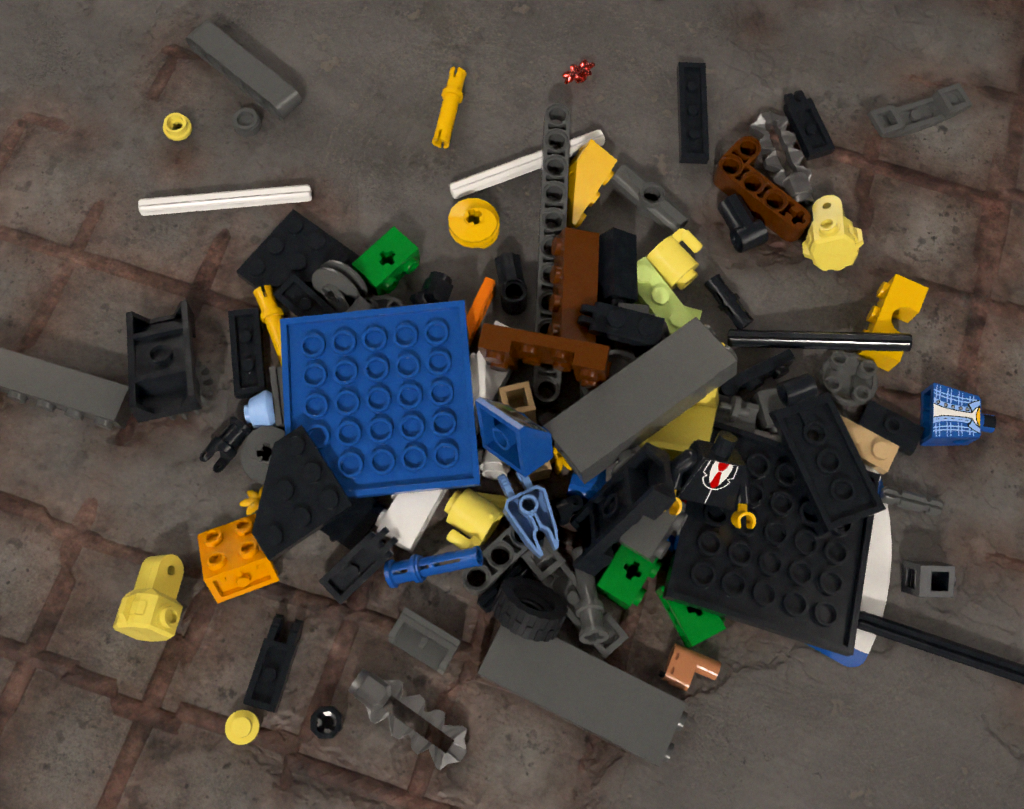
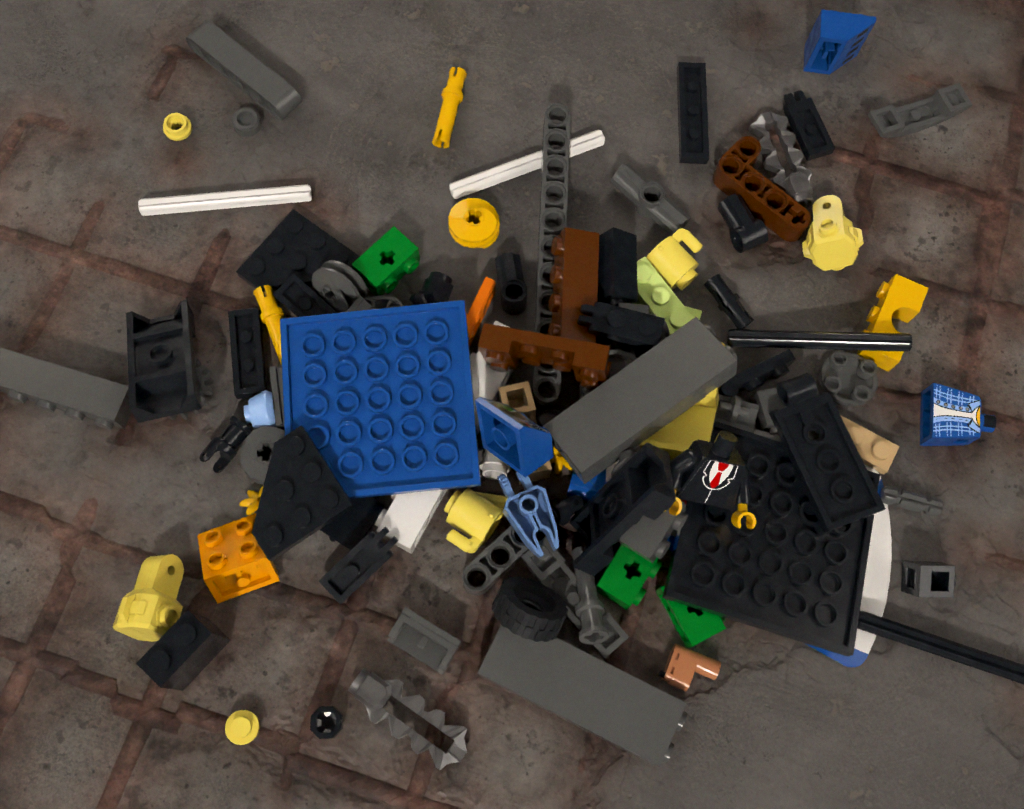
(183, 651): none -> black brick
(273, 667): black hinge -> none
(418, 564): blue pin -> none
(486, 599): black axle -> none
(578, 73): clear red plant -> none
(586, 174): yellow slope -> none
(835, 40): none -> blue slope
(891, 426): black plate -> none

